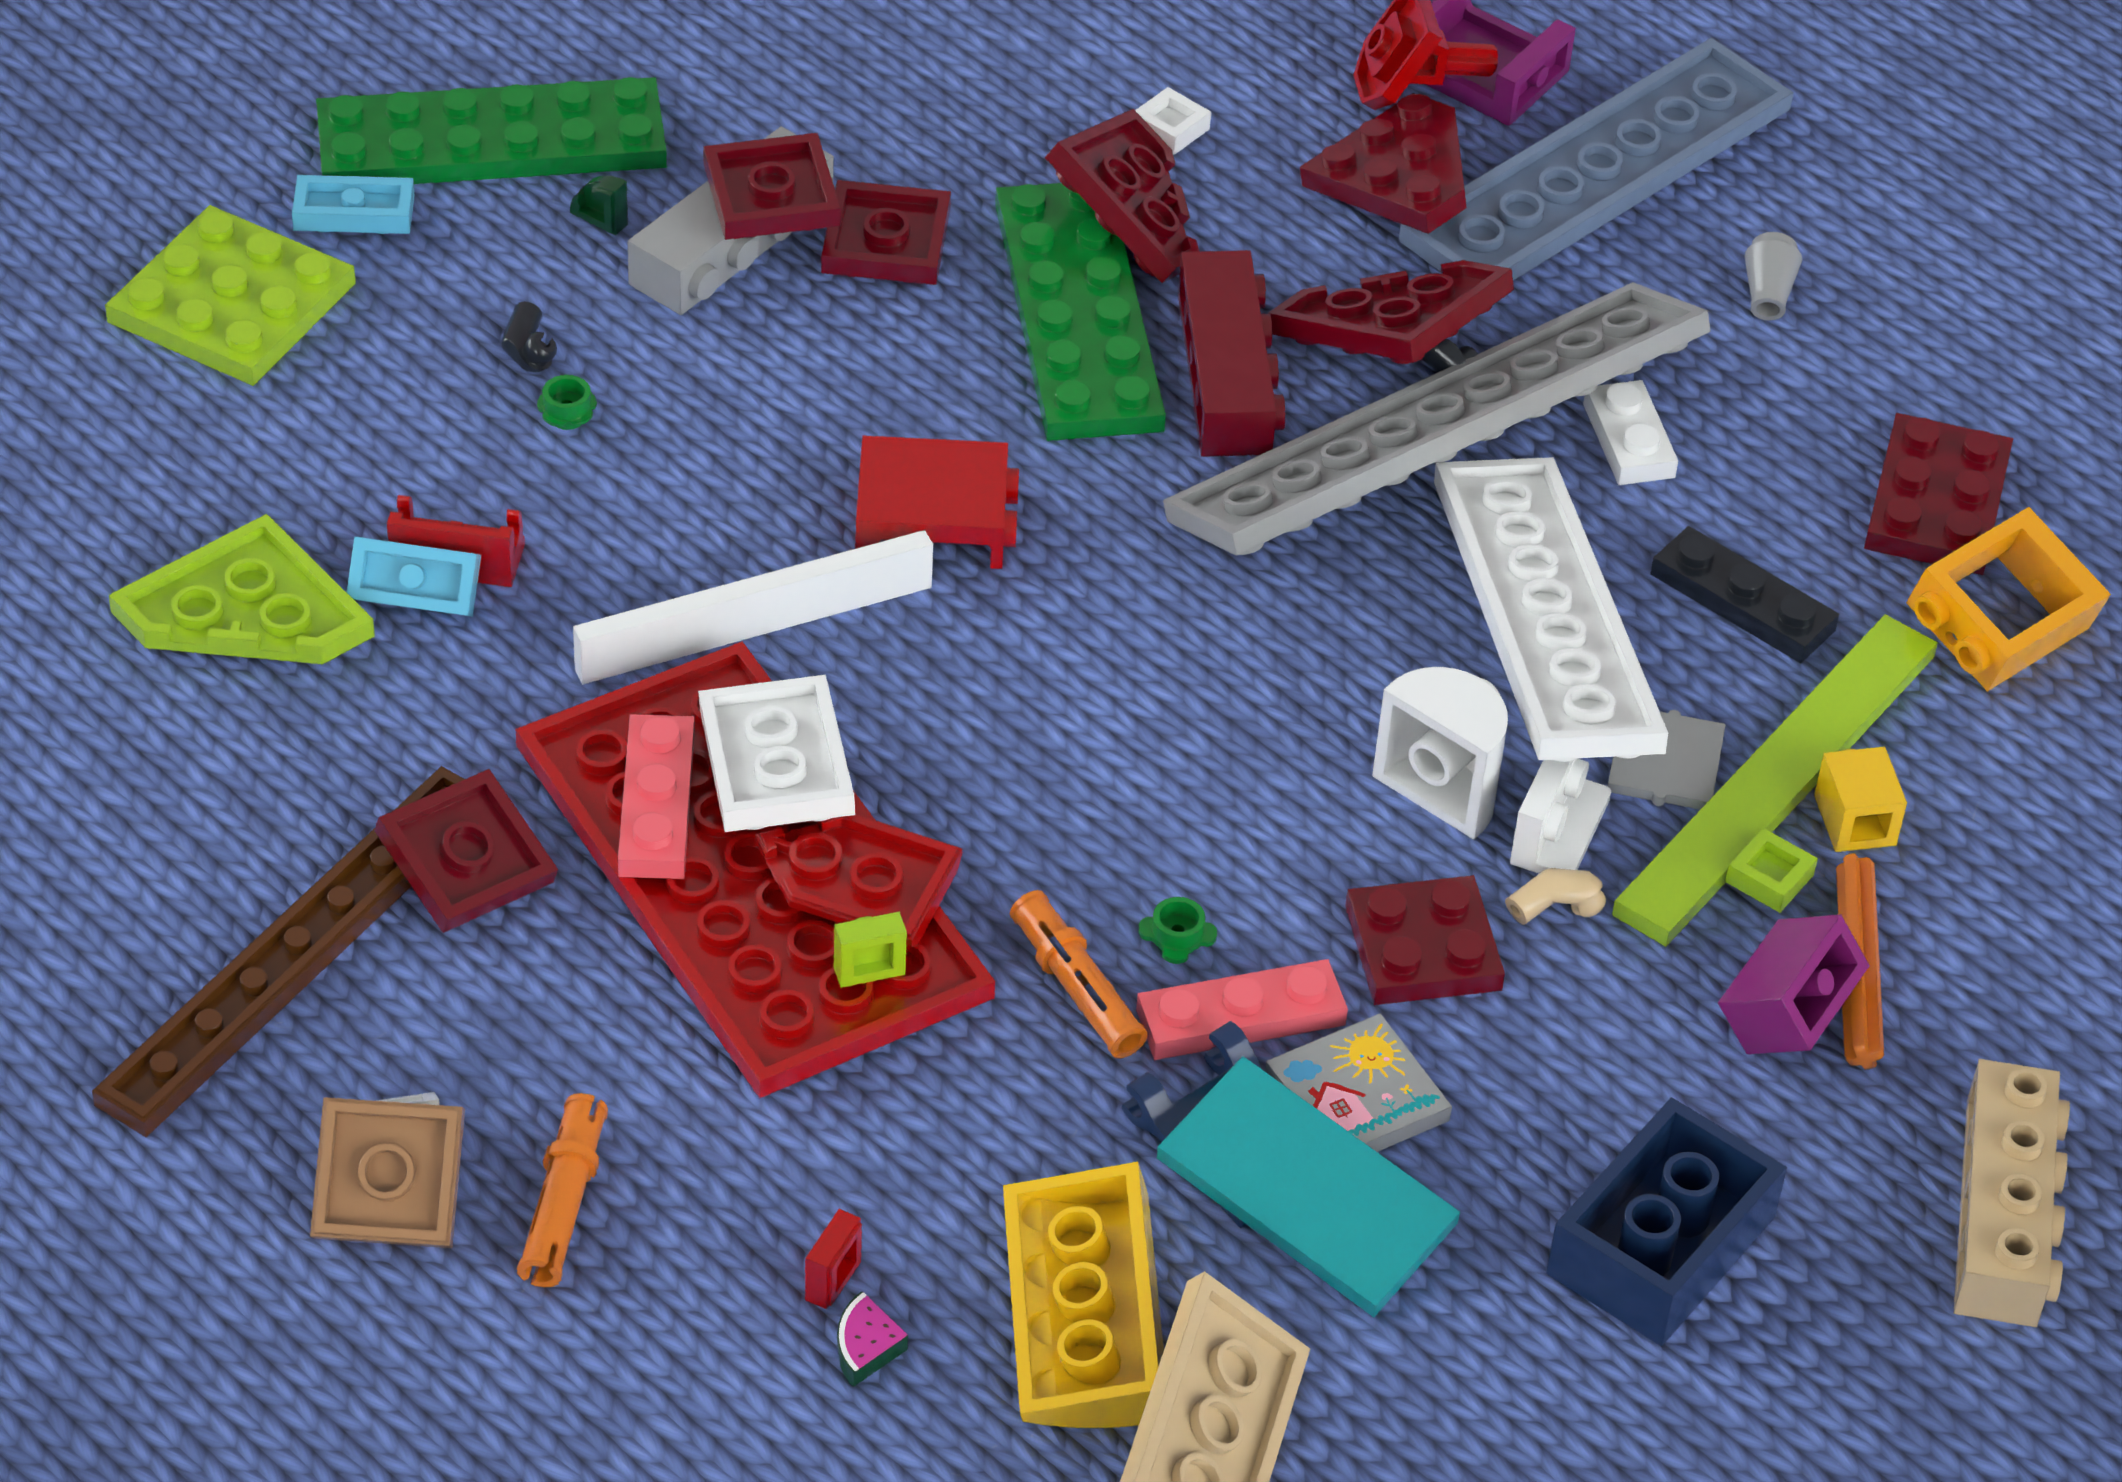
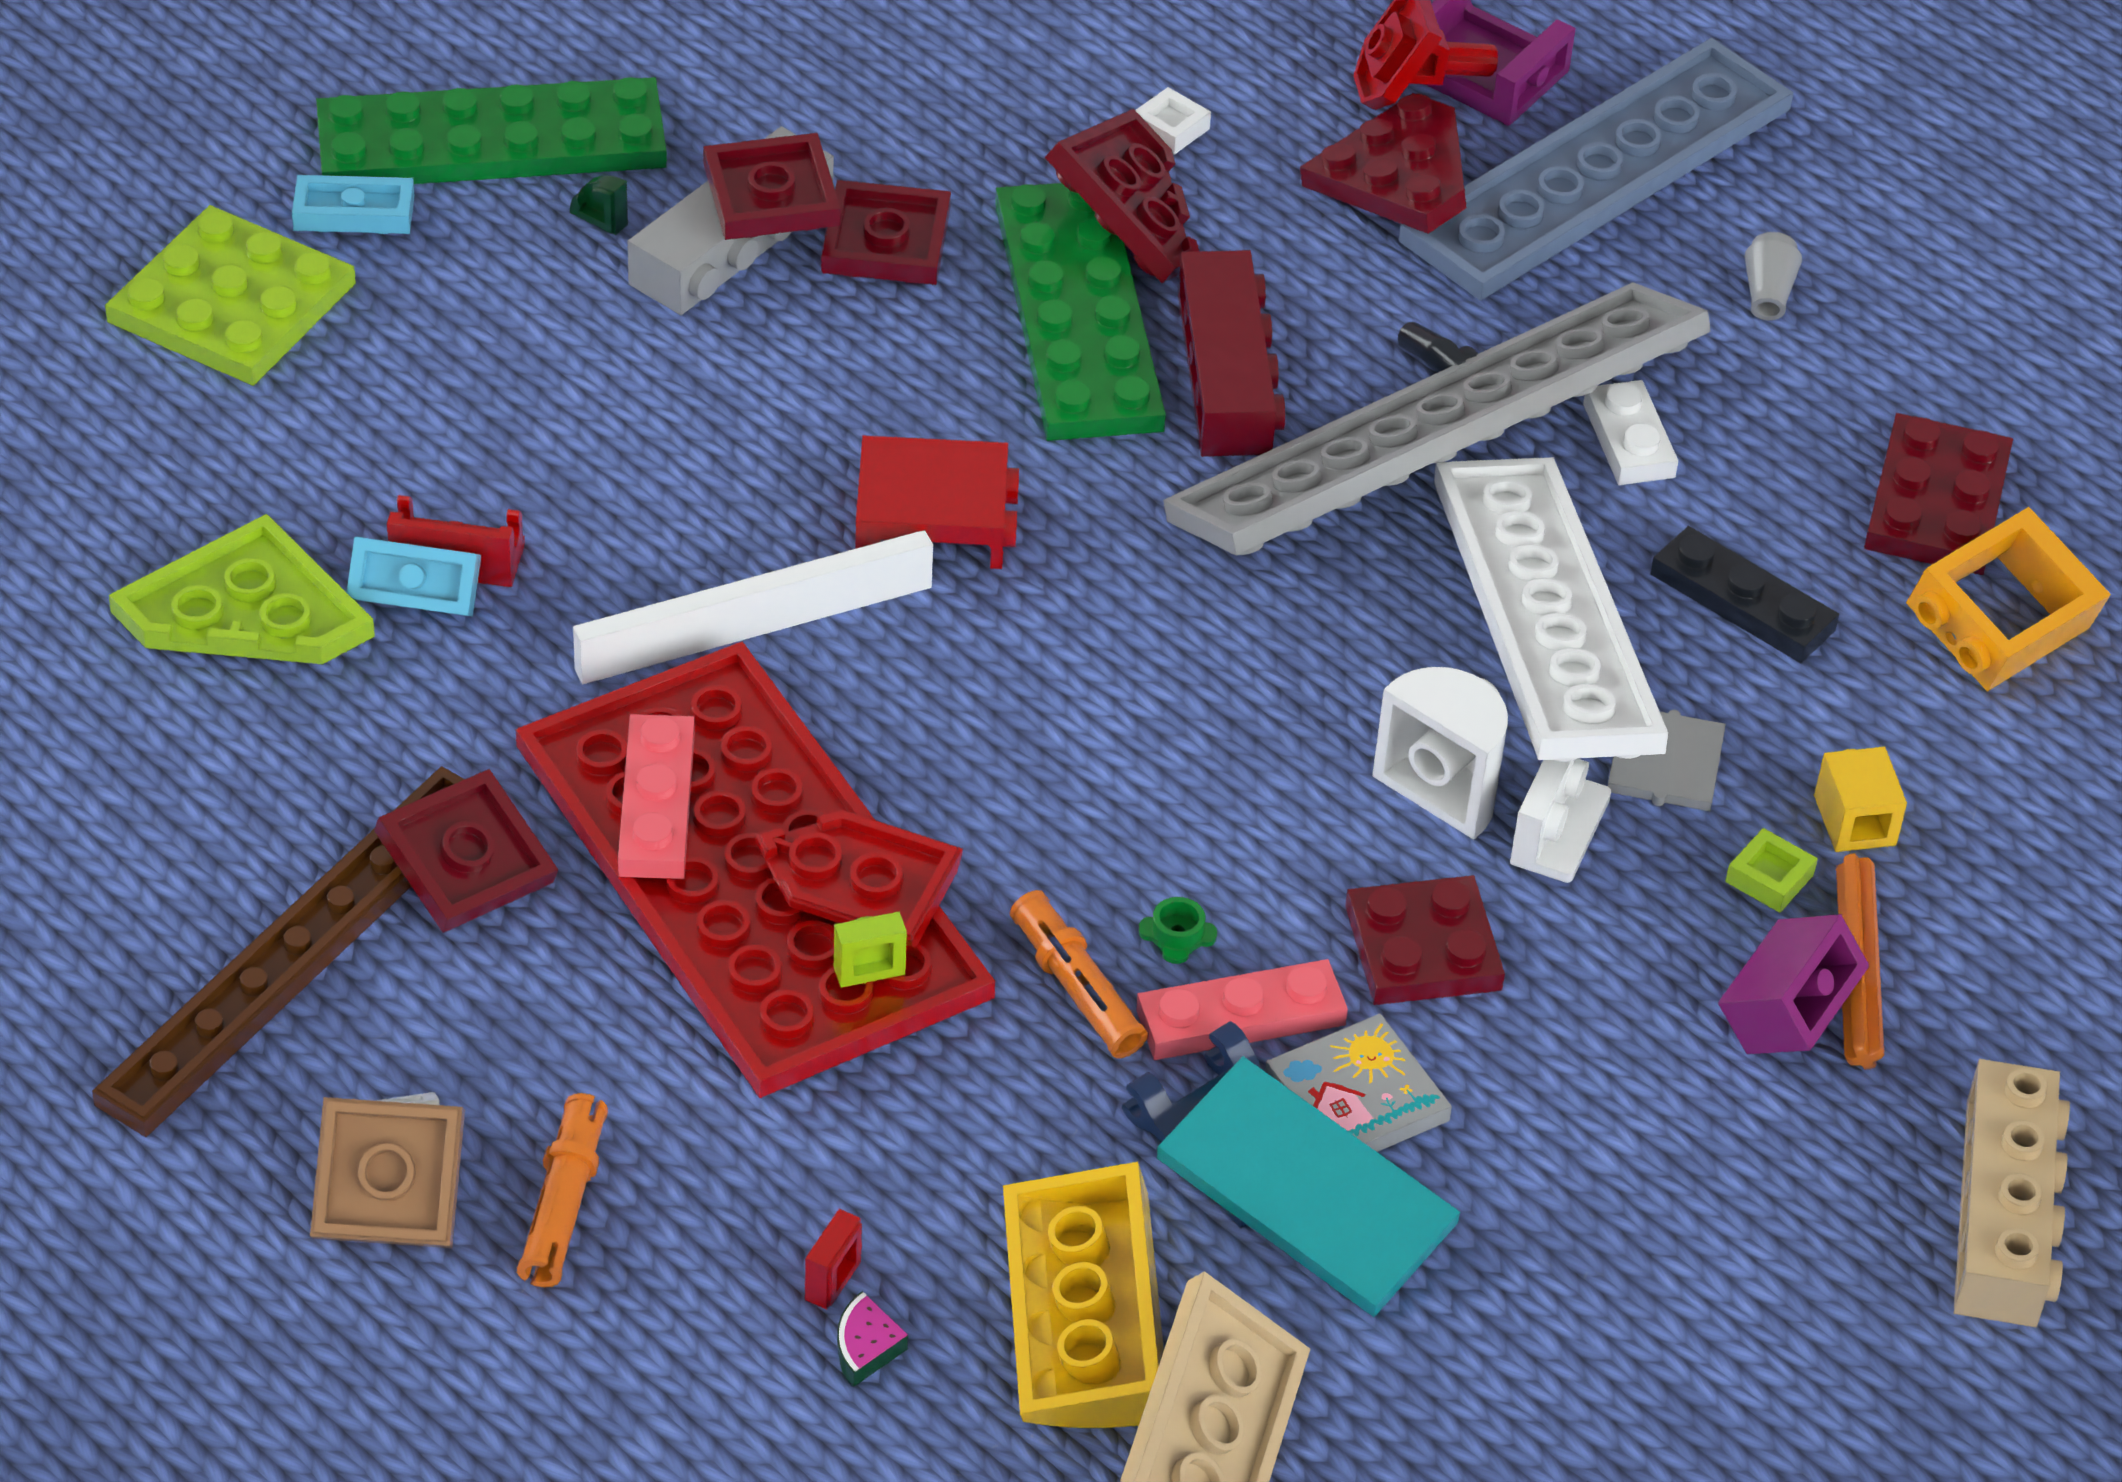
(524, 342): black arm -> none
(566, 402): green plate -> none
(776, 753): white plate -> none
(1392, 313): dark red plate -> none
(1557, 885): tan arm -> none
(1666, 1221): dark blue brick -> none
(1773, 779): lime tile -> none

